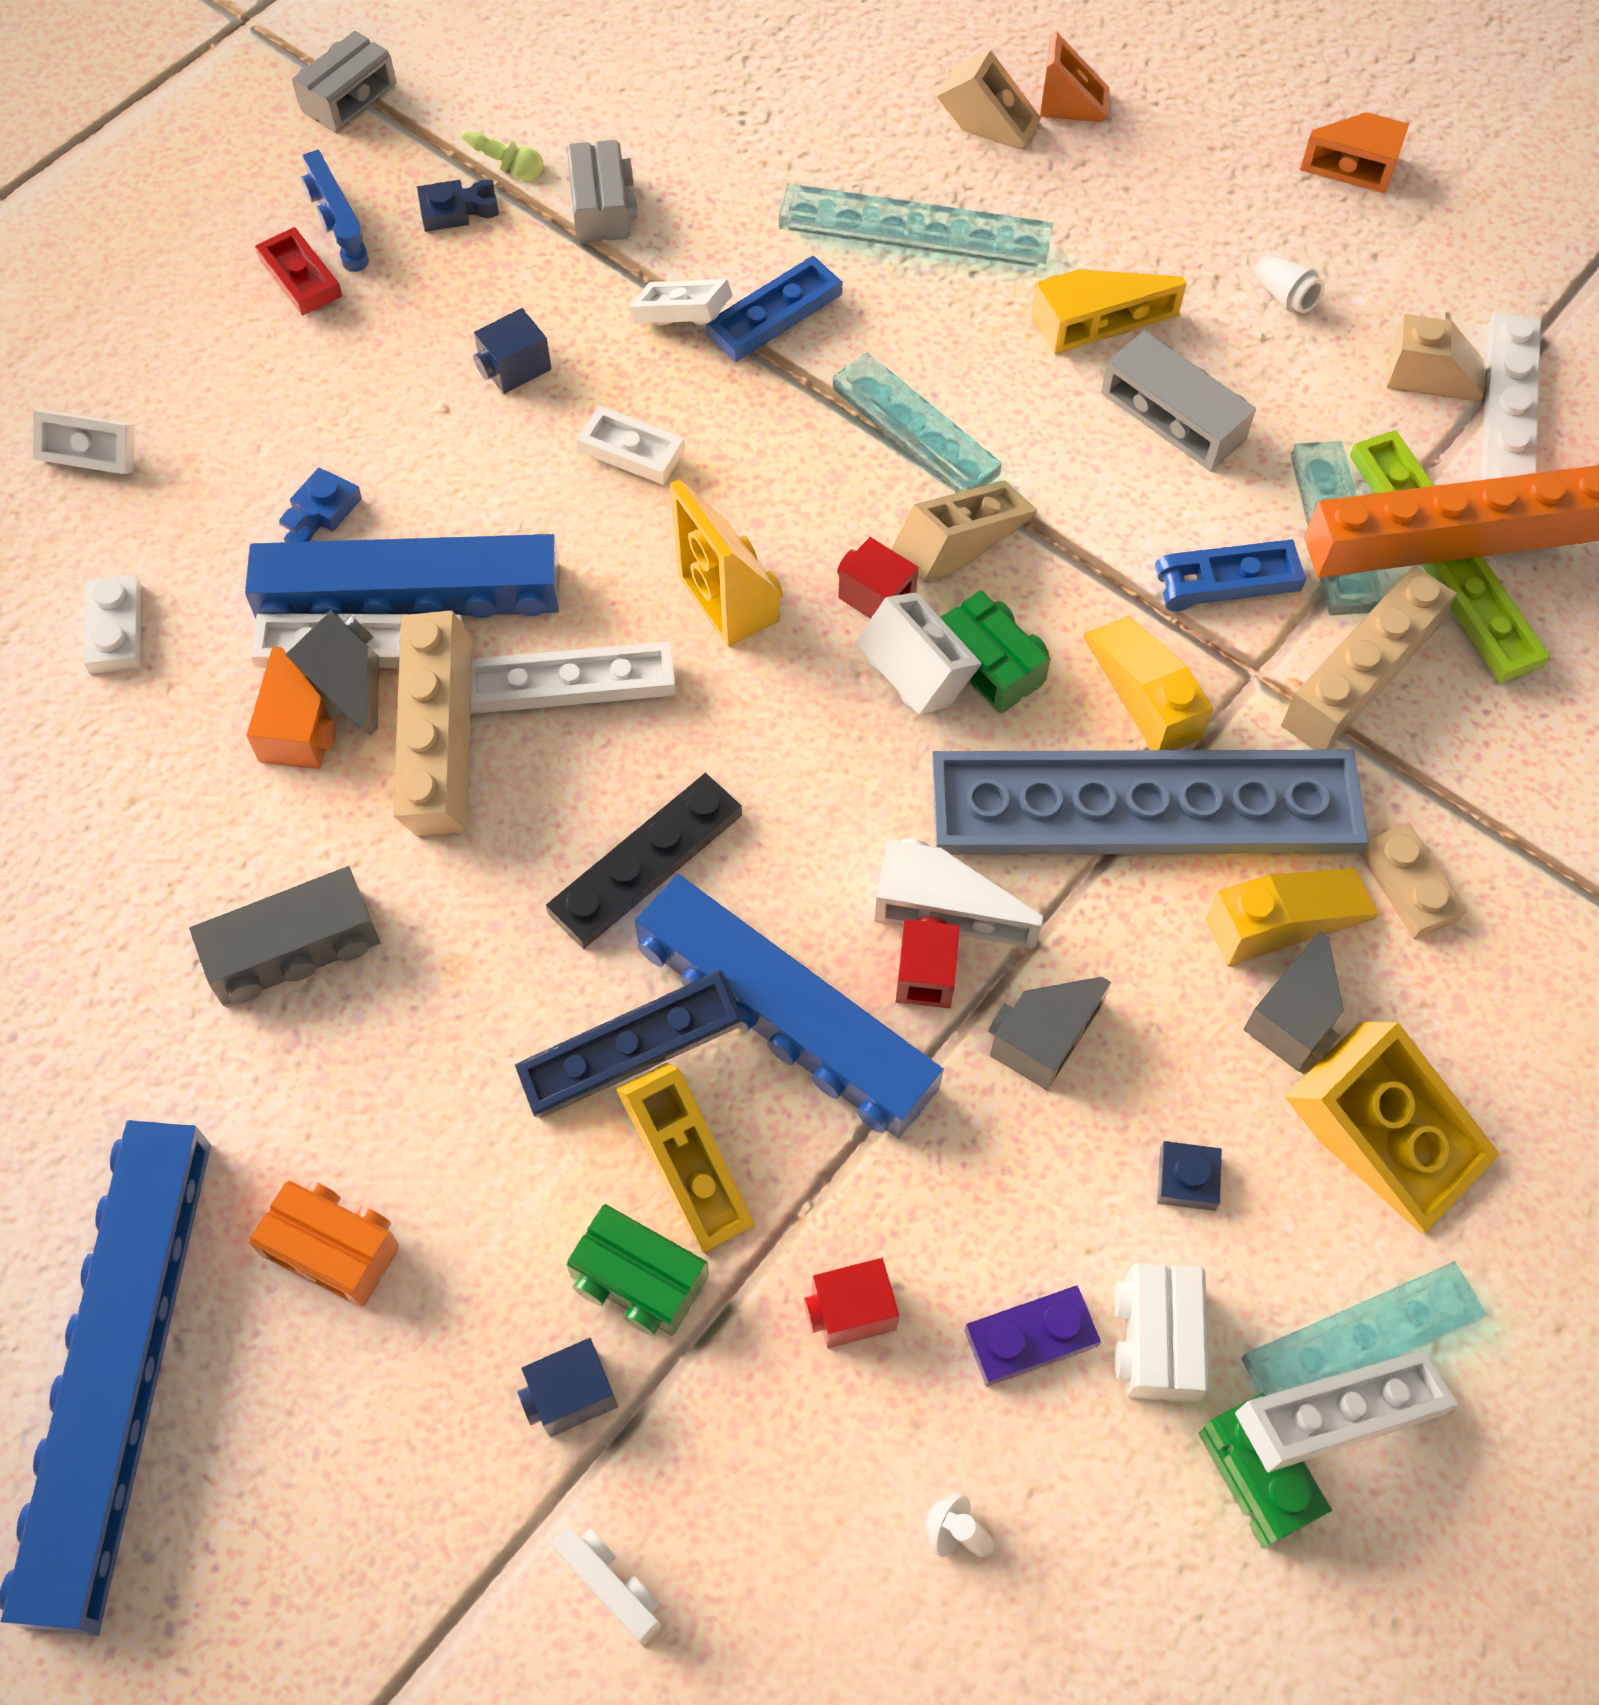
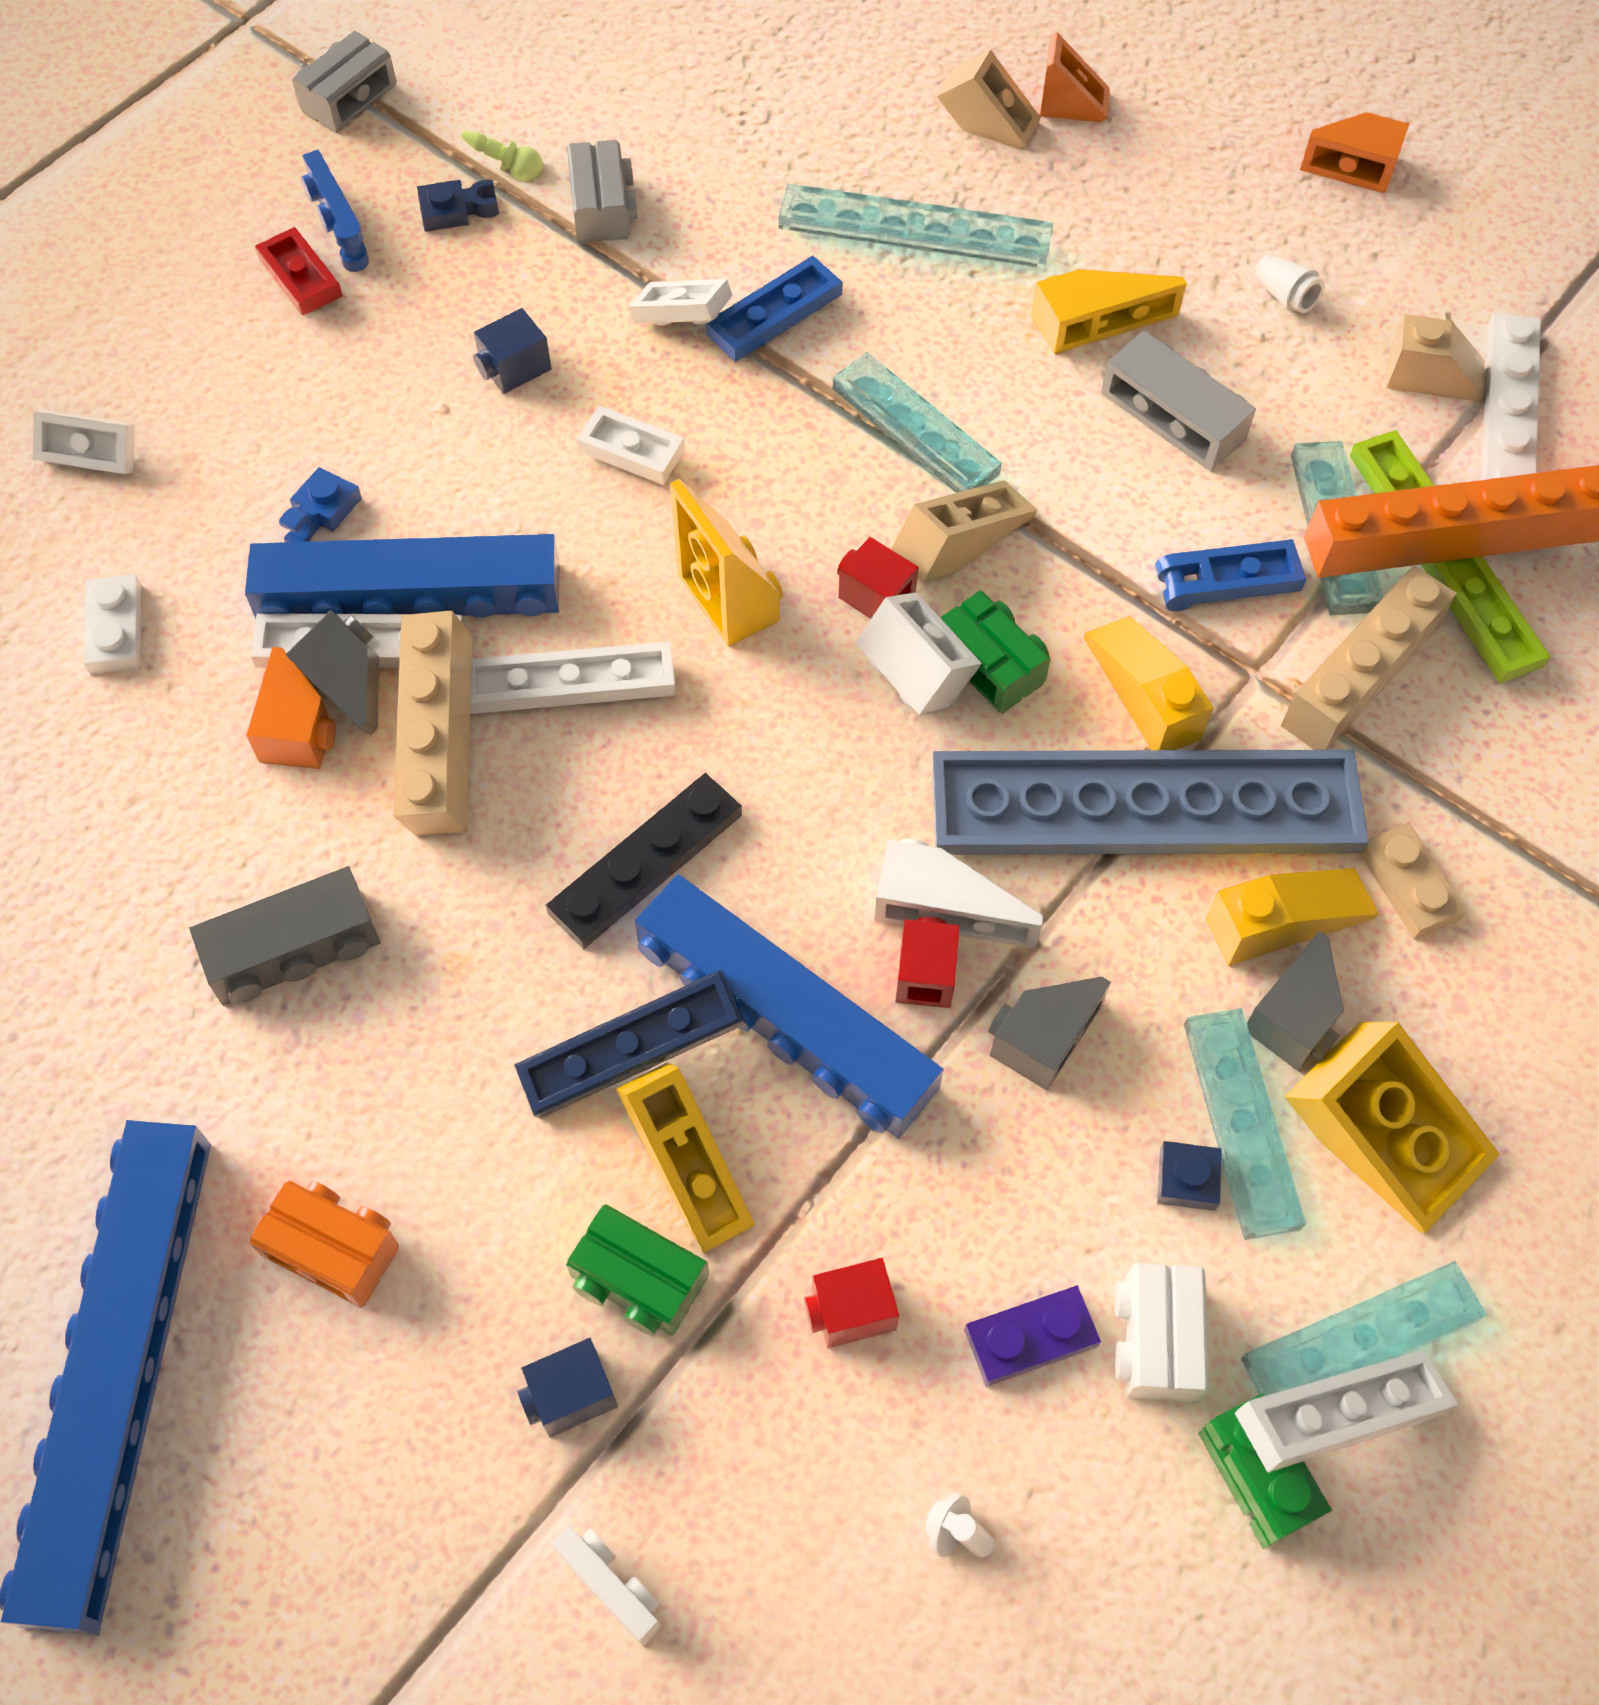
(1244, 1124): none -> clear light blue plate

